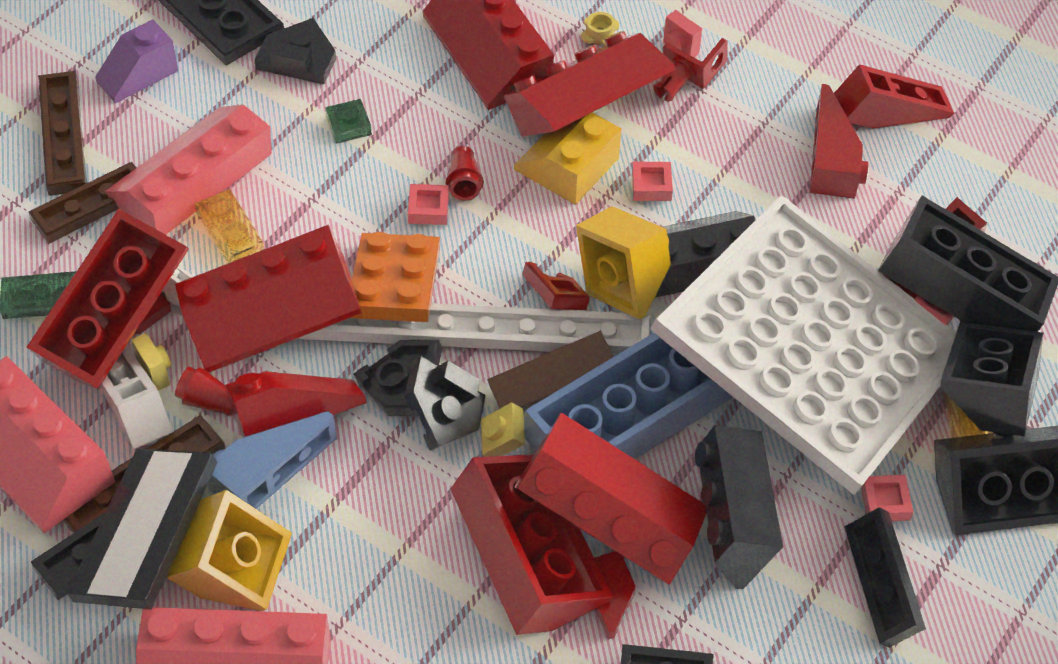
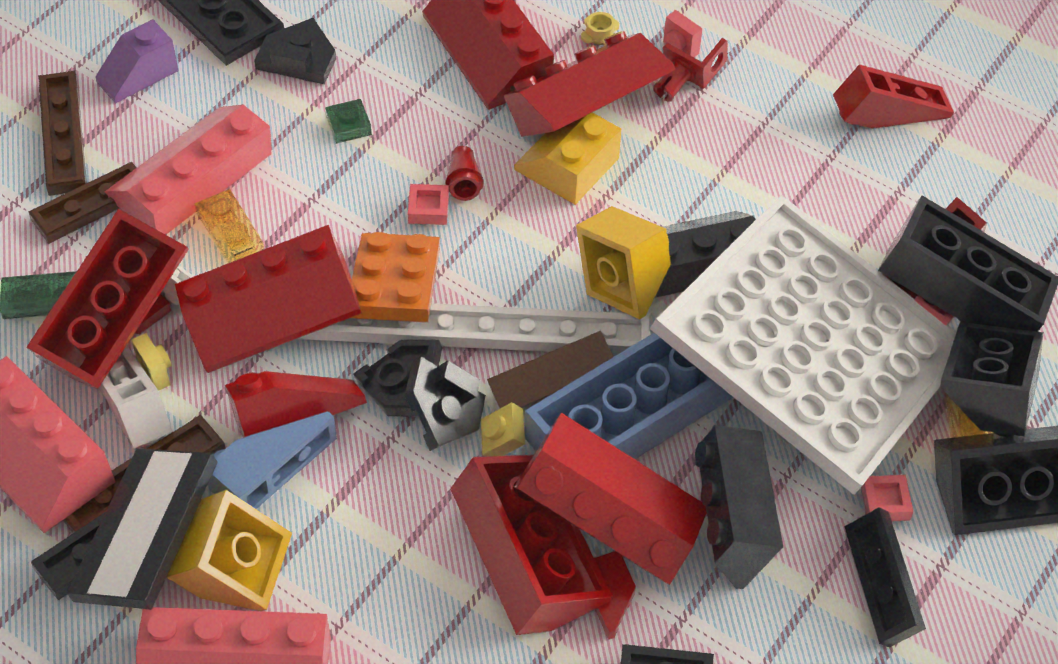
(203, 391): red cone -> none
(557, 291): red tile -> none
(652, 181): coral plate -> none
(836, 150): red slope -> none

